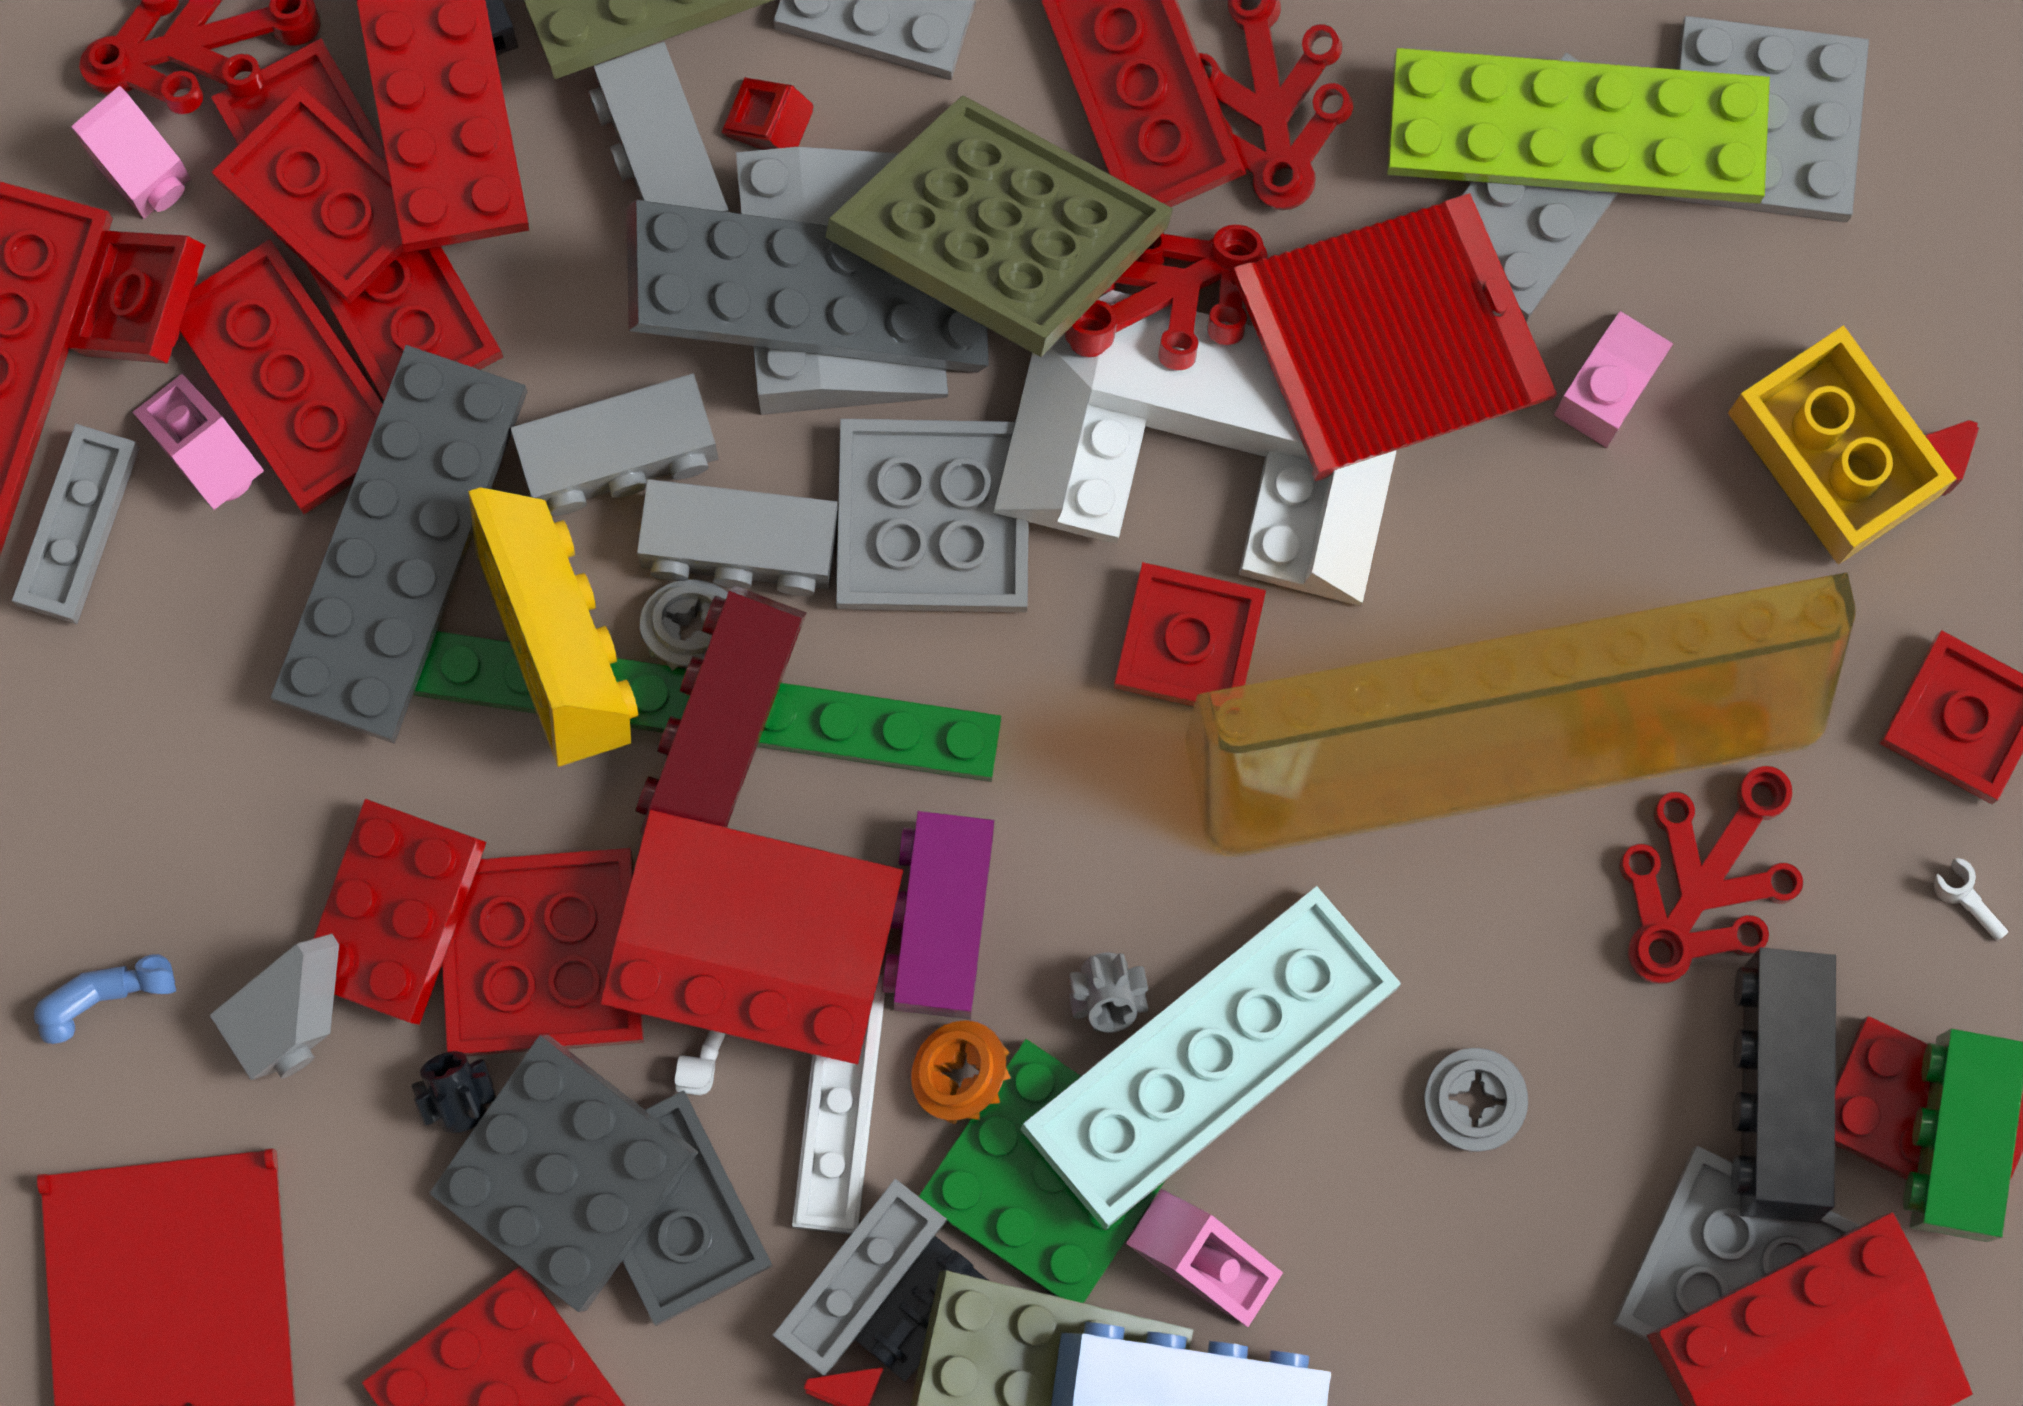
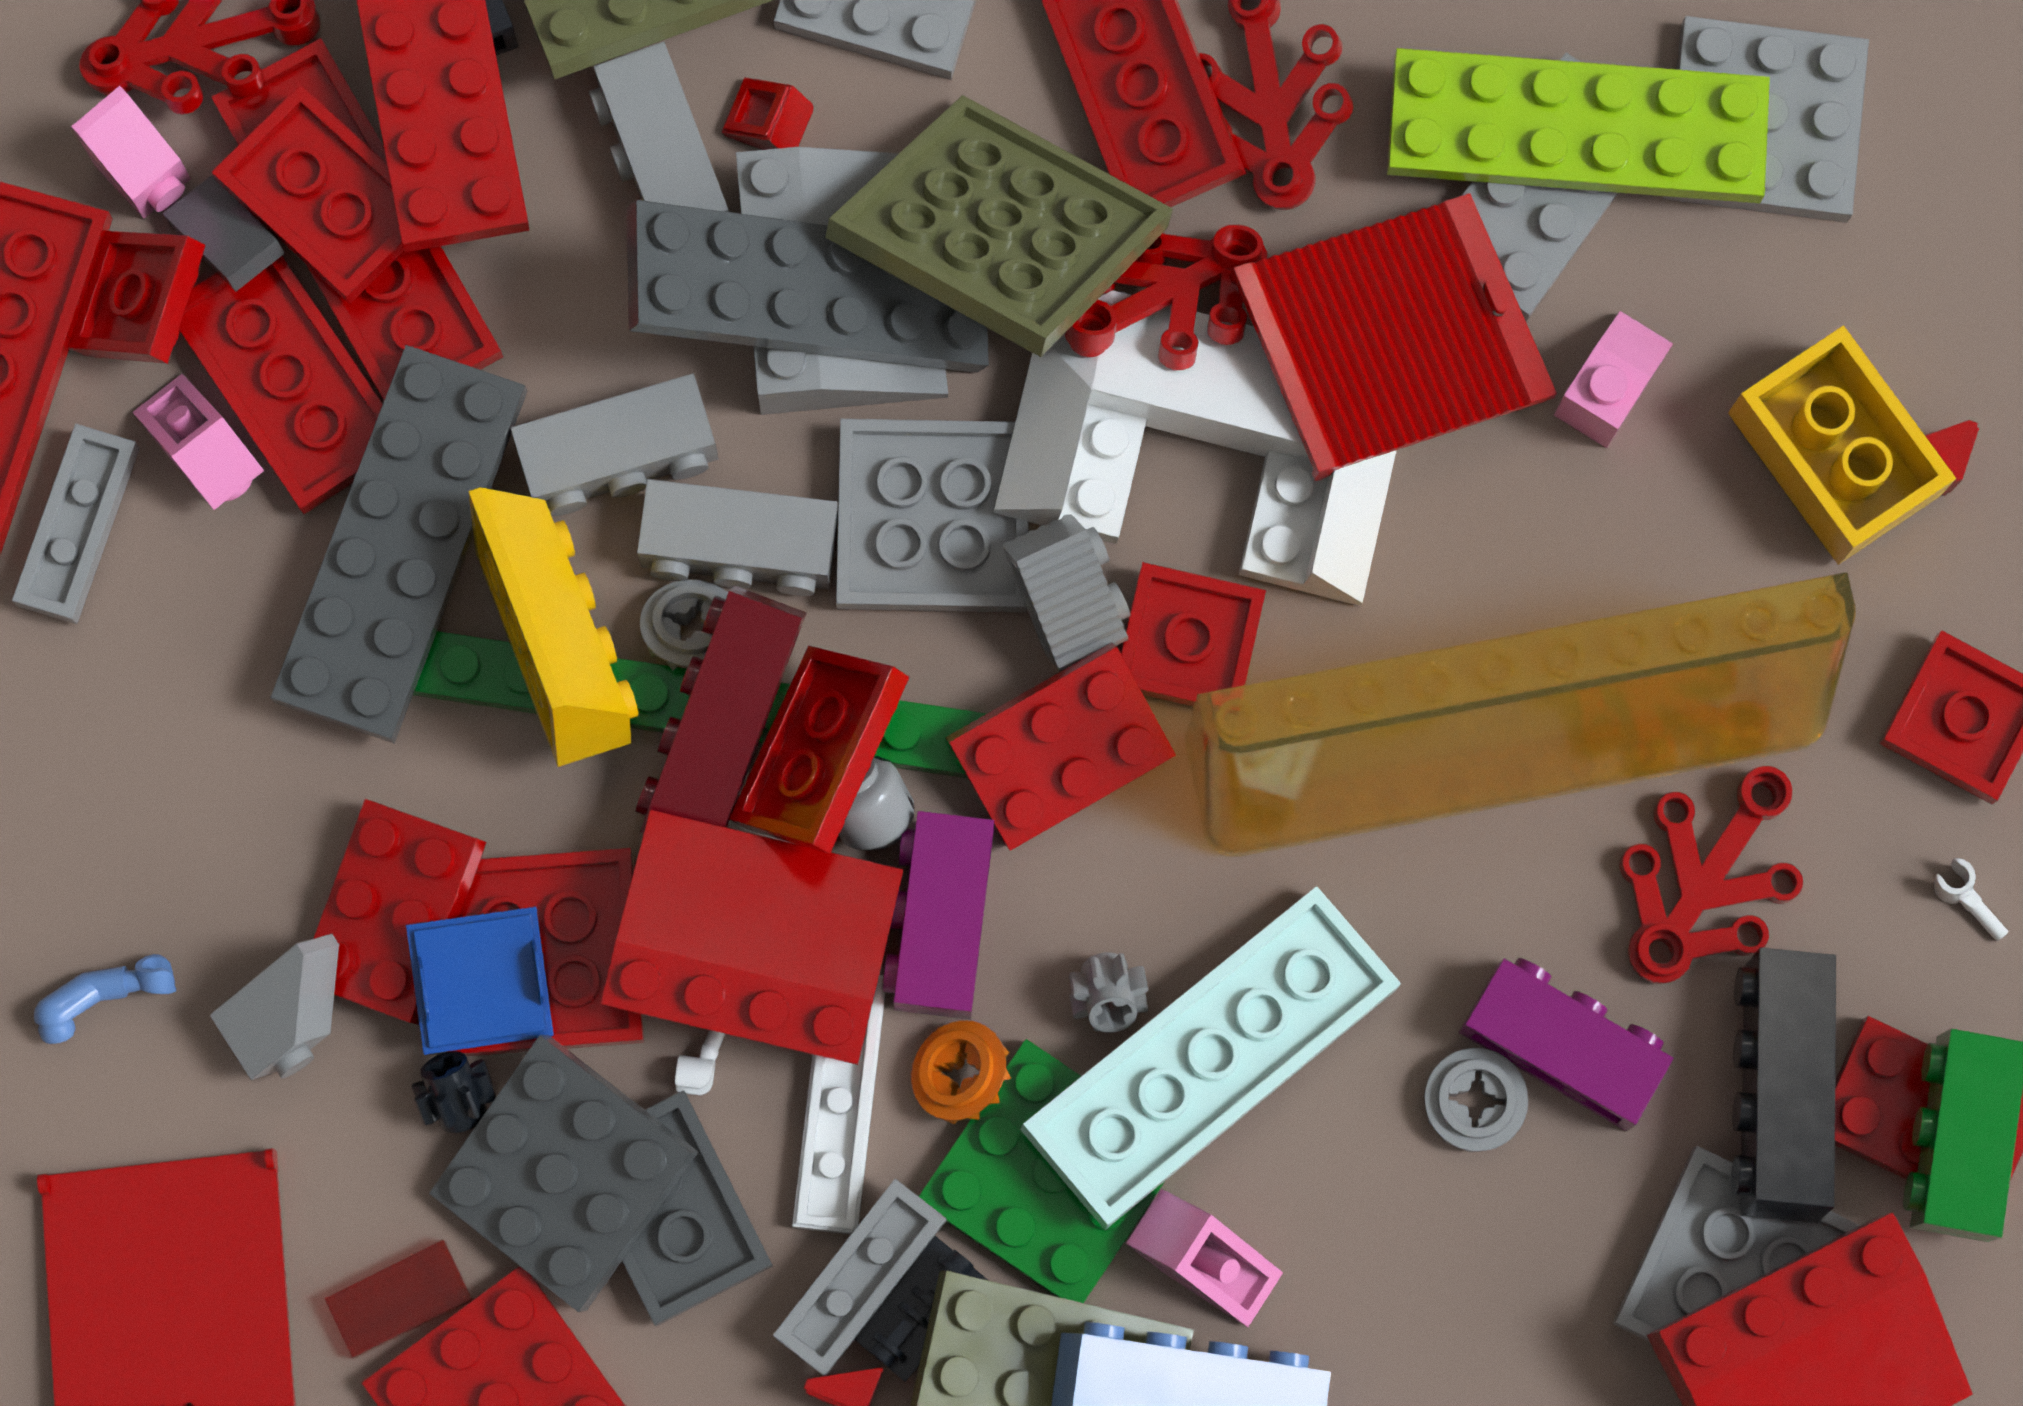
(233, 238): none -> dark grey tile
(399, 1299): none -> clear red tile
(479, 980): none -> blue piece
(819, 748): none -> red plate
(879, 809): none -> light grey head
(1061, 746): none -> red plate
(1067, 590): none -> light grey brick
(1567, 1042): none -> magenta brick

